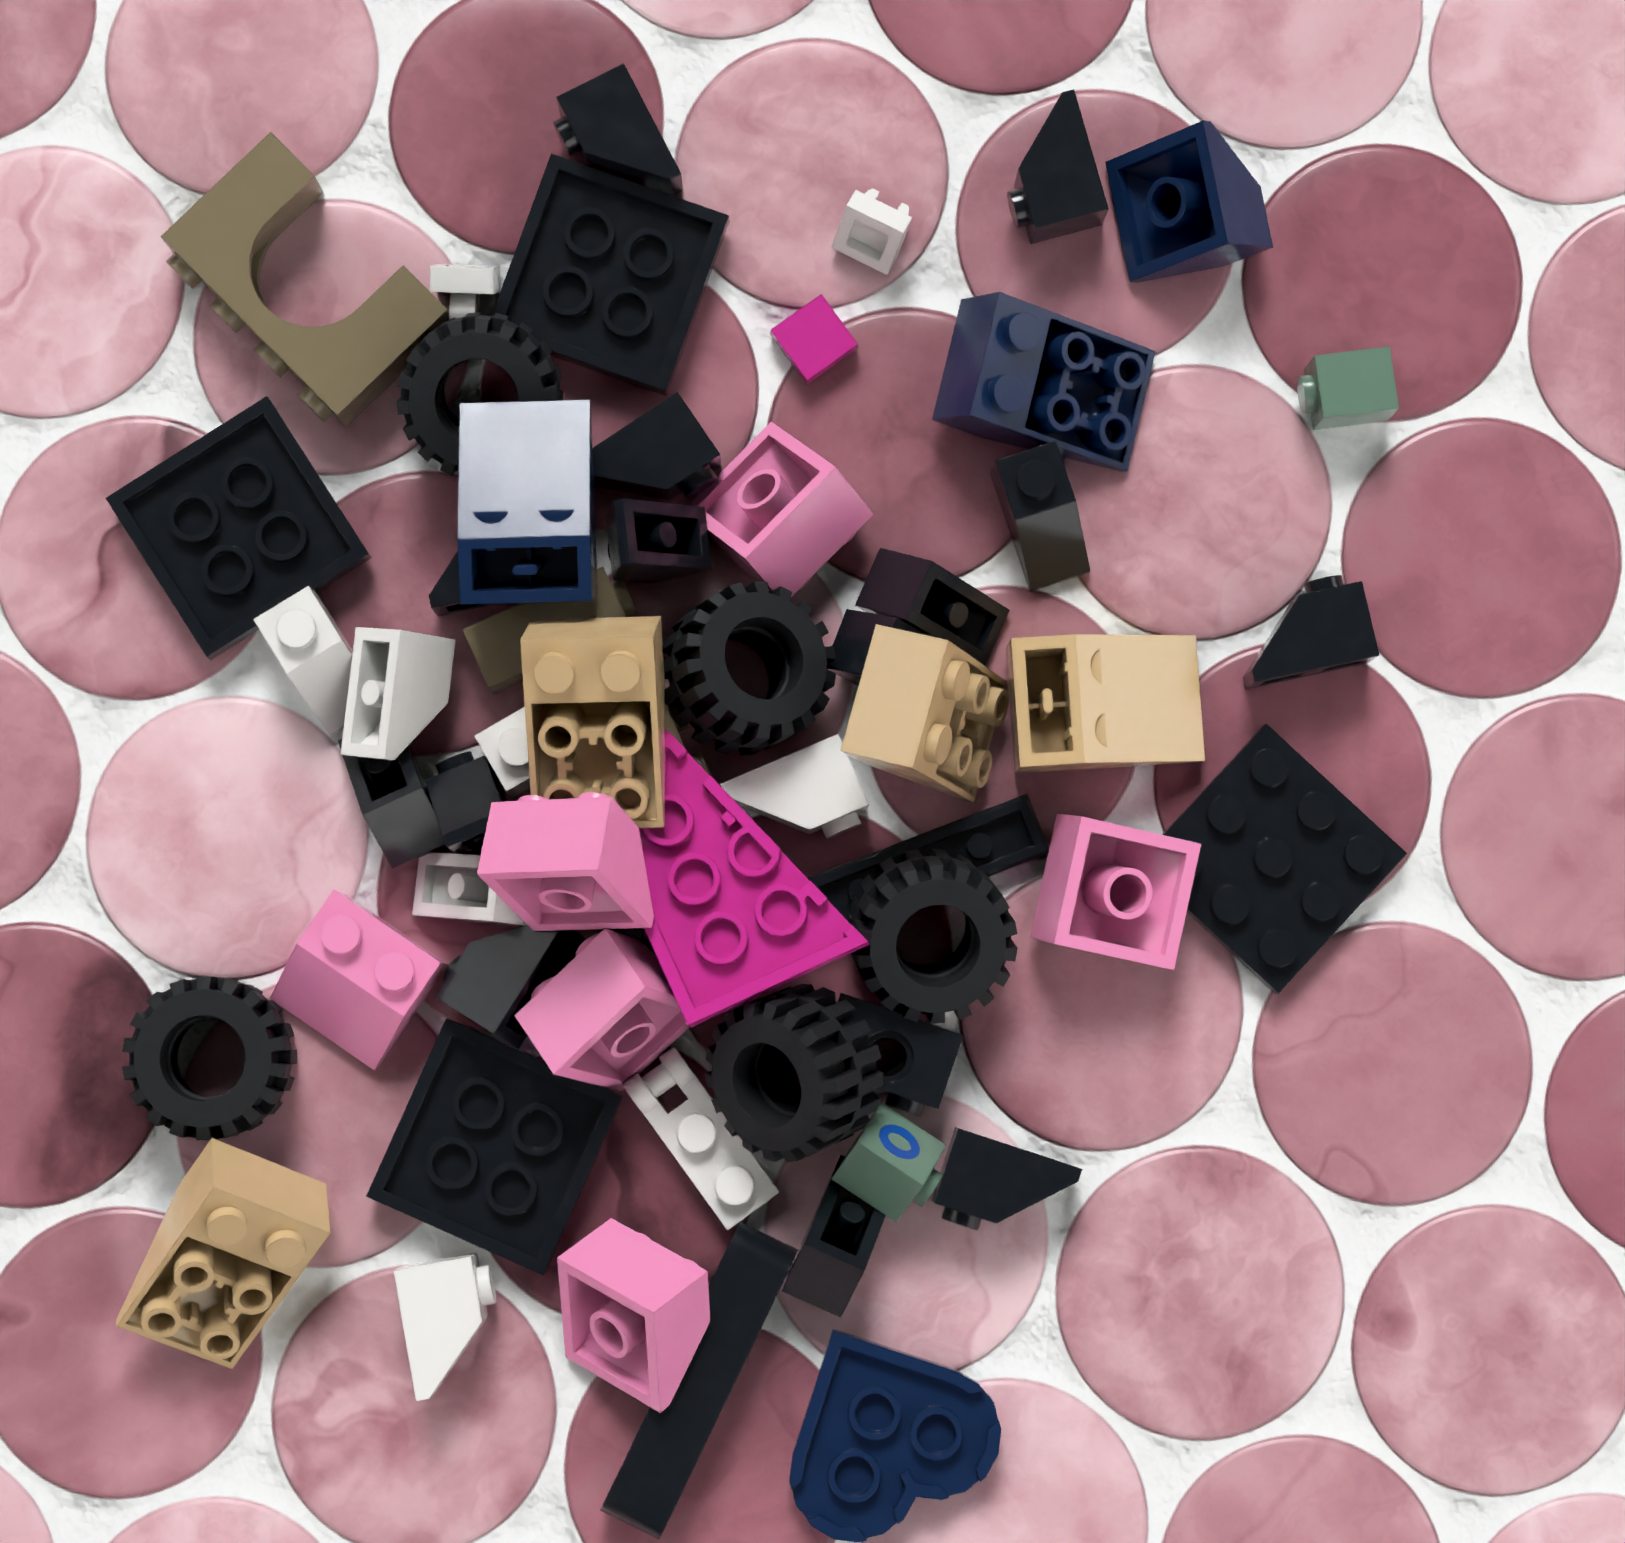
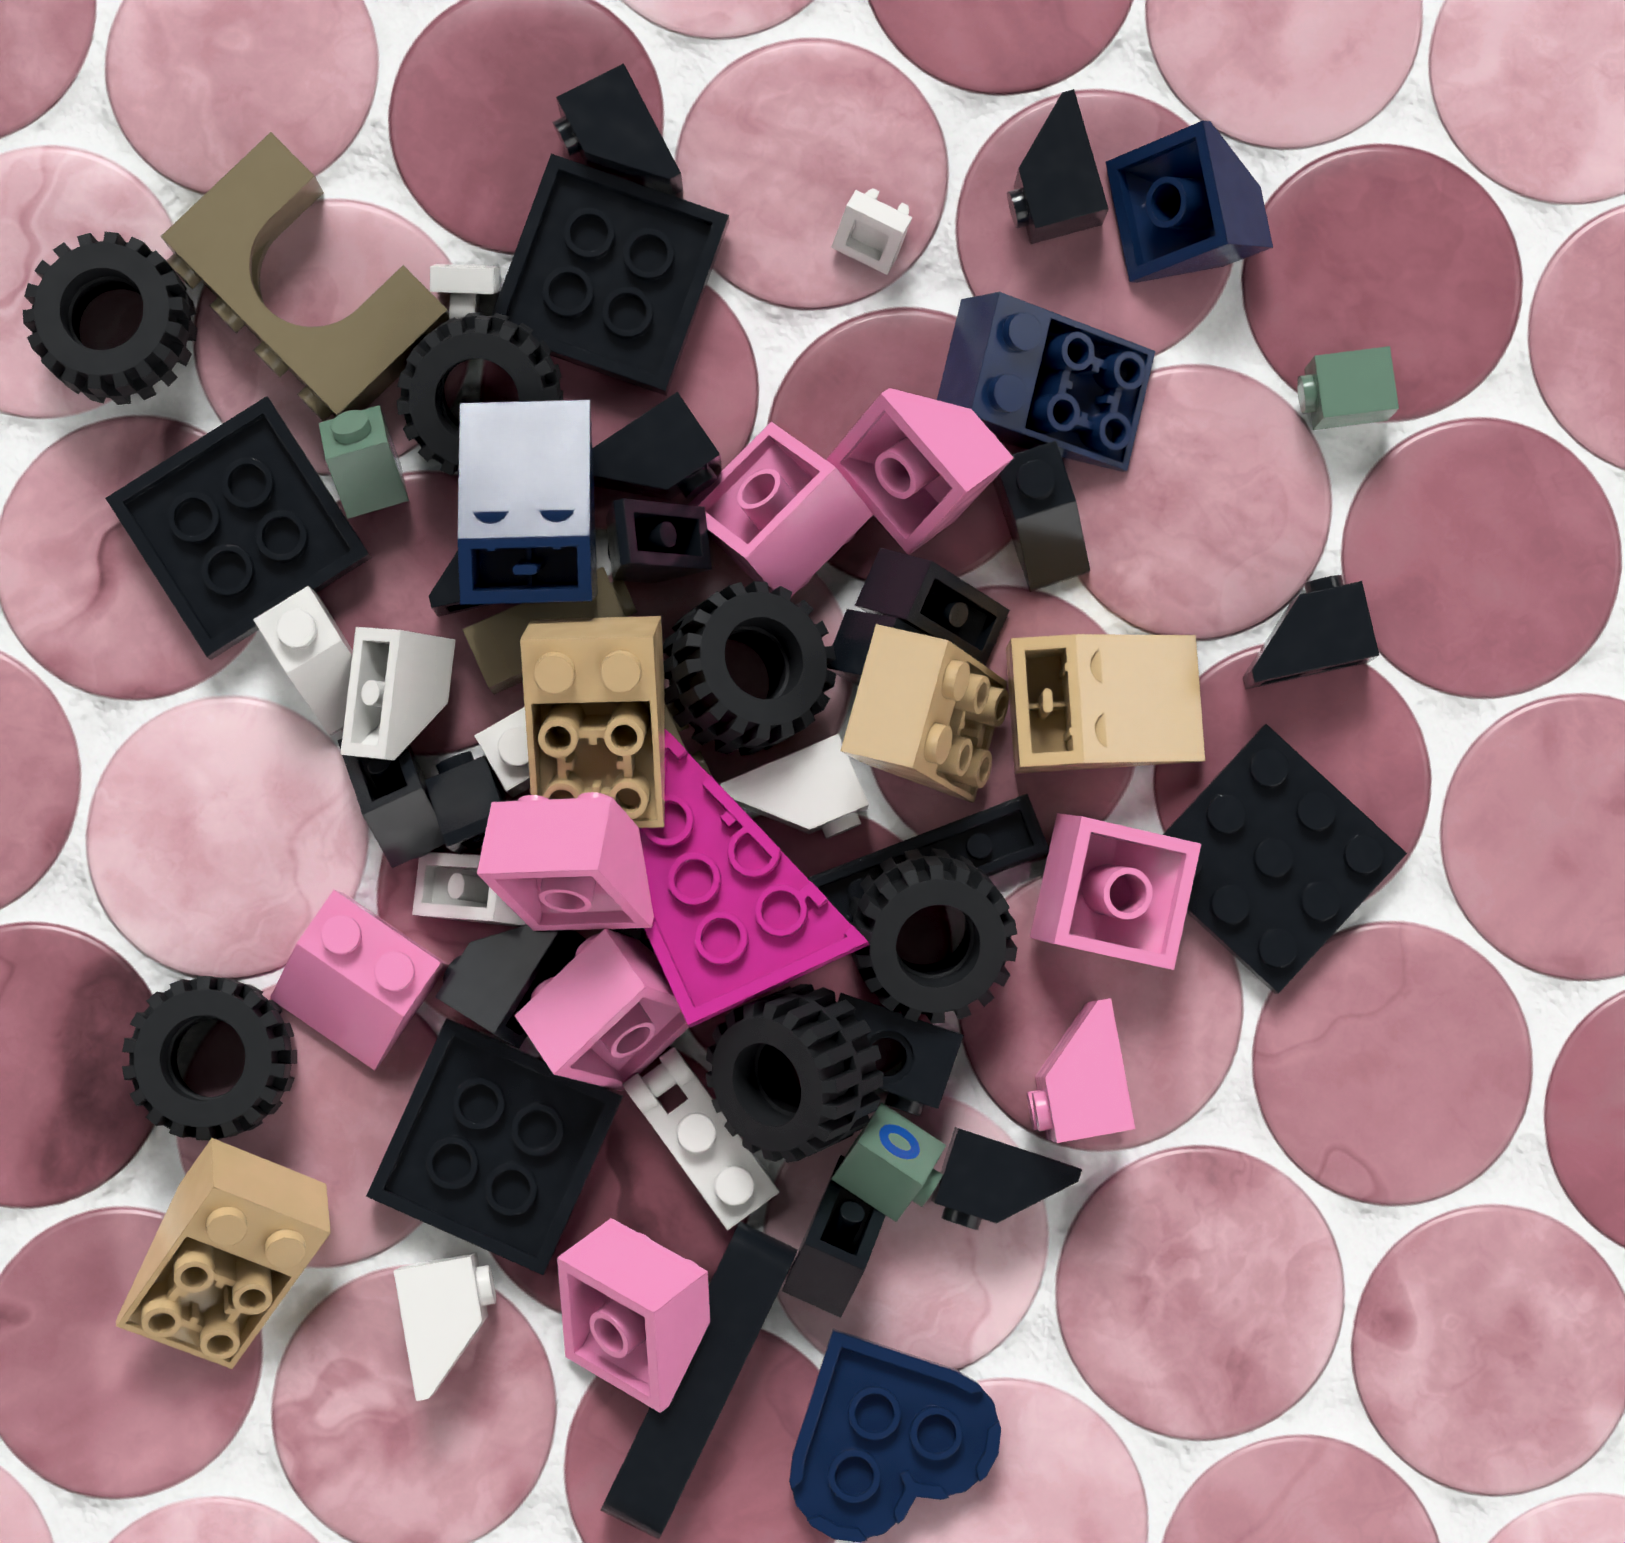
(80, 278): none -> black tyre
(363, 461): none -> sand green brick
(814, 339): dark pink tile -> none
(918, 463): none -> bright pink slope
(1083, 1081): none -> bright pink slope

